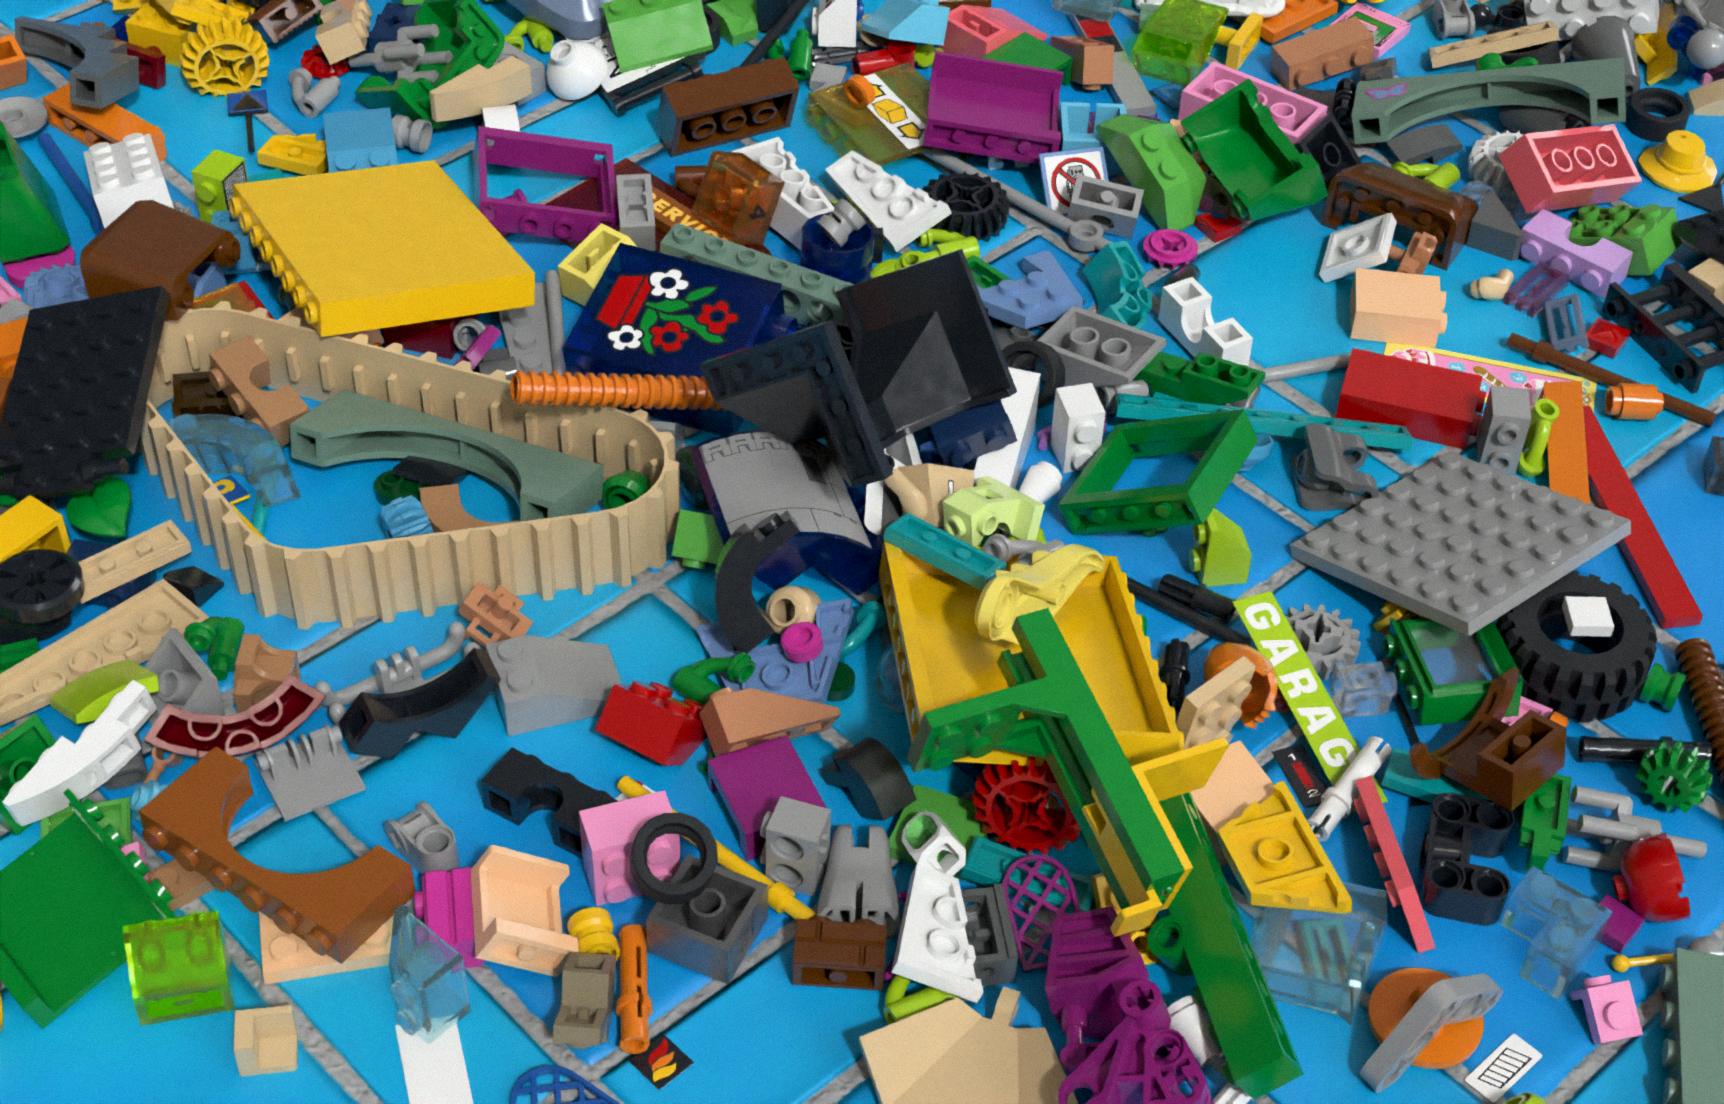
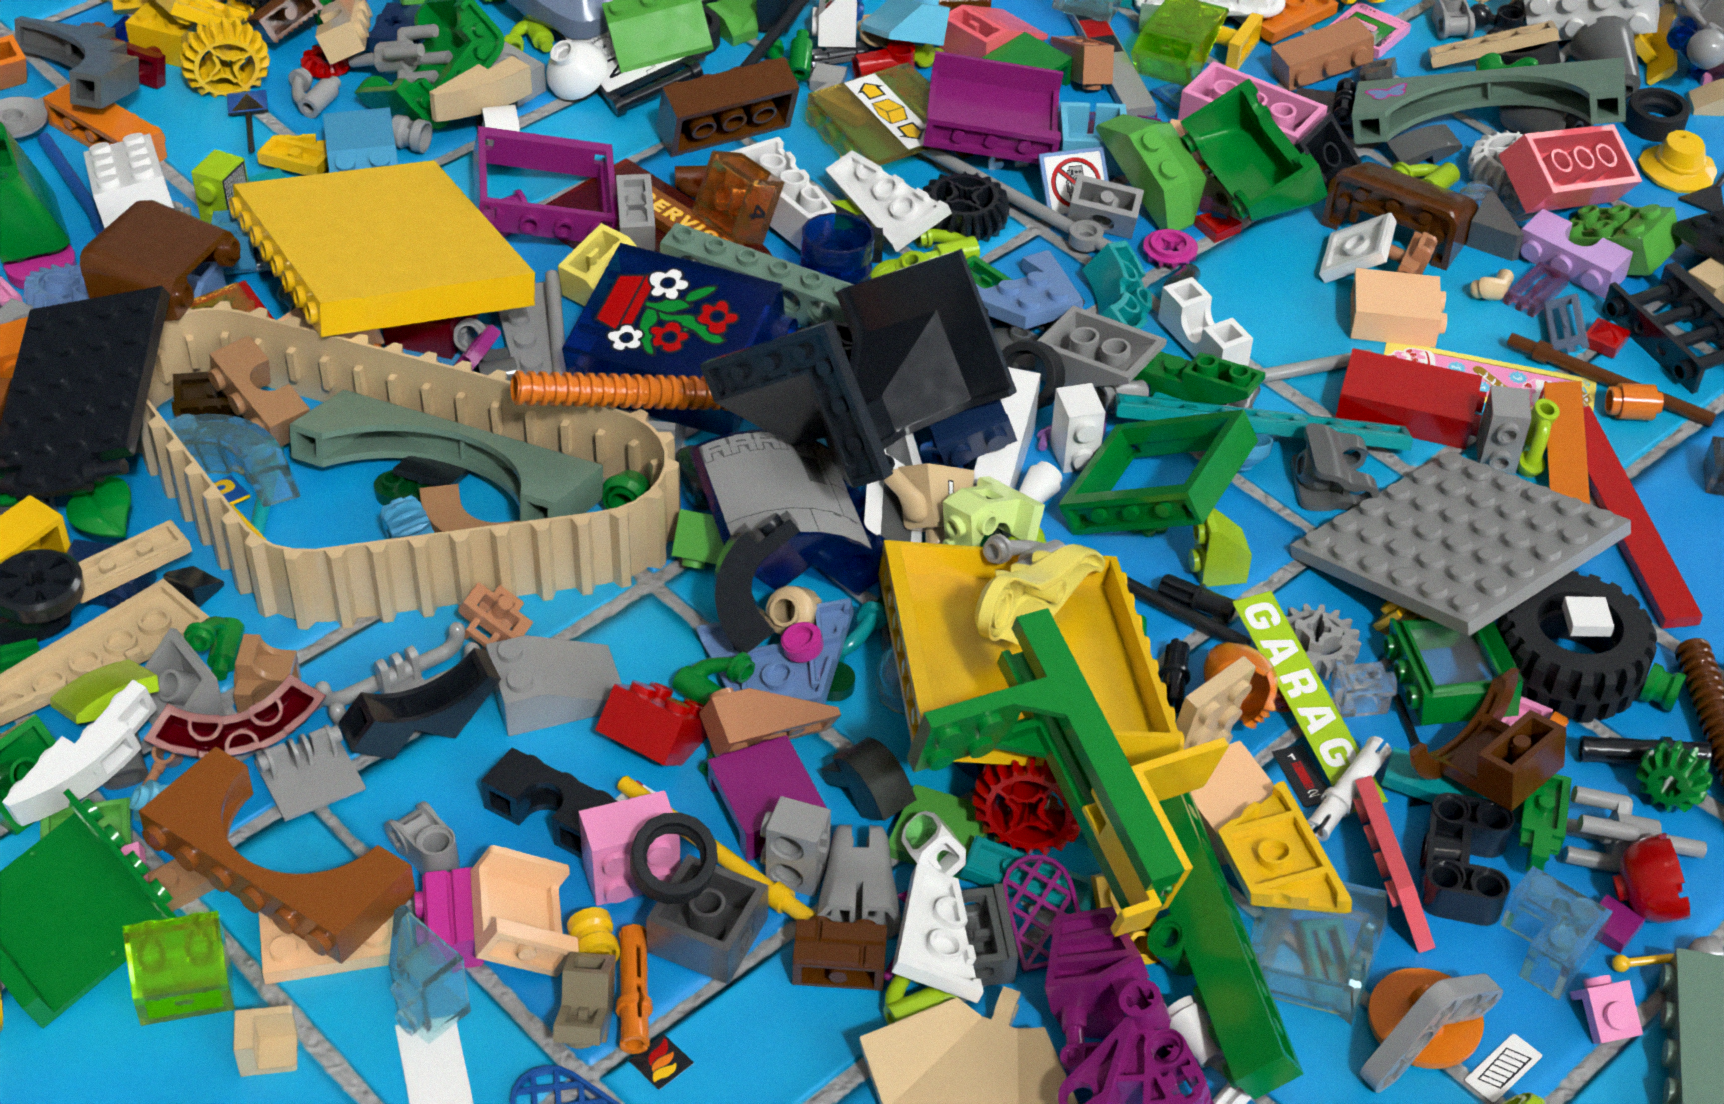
(841, 222): light grey wheel -> none
(859, 91): orange tile -> none
(943, 550): teal tile -> none

